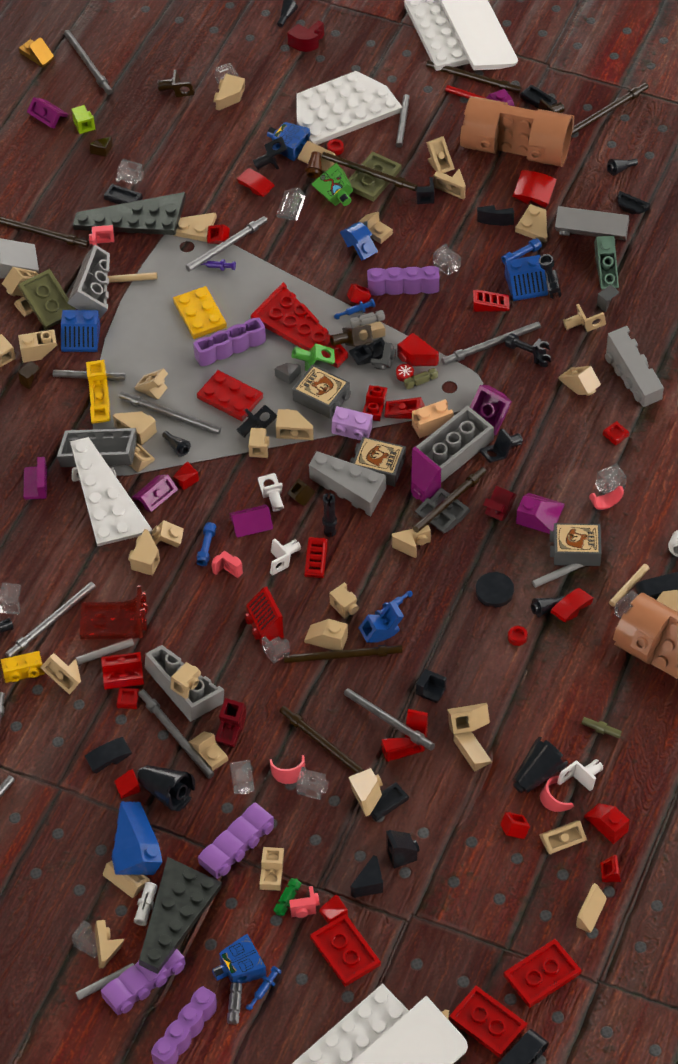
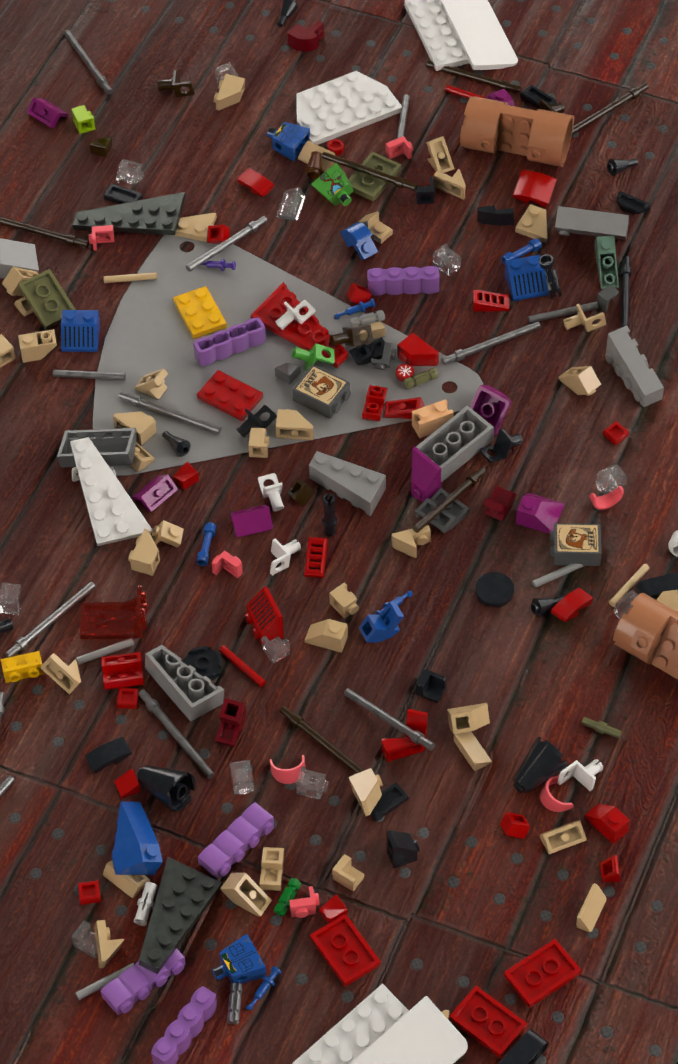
(27, 374): dark brown slope -> none
(36, 480): magenta panel -> none
(37, 52): slope -> none
(89, 892): none -> red tile
(91, 283): light grey wedge -> none
(98, 391): yellow slope -> none
(185, 680): tan brick -> none
(205, 661): none -> black tile
(208, 750): tan slope -> none
(242, 666): none -> red bar
(246, 893): none -> tan slope
(269, 157): black bracket -> none
(293, 314): none -> white bracket
(346, 874): none -> tan panel
(351, 423): lavender brick -> none
(369, 880): black slope -> none
(380, 457): brick -> none
(381, 650): dark brown bar -> none
(398, 147): none -> coral bracket
(517, 635): red tile -> none
(538, 349): black bar -> none
(562, 312): none -> flat silver bar
(625, 274): none -> black bar

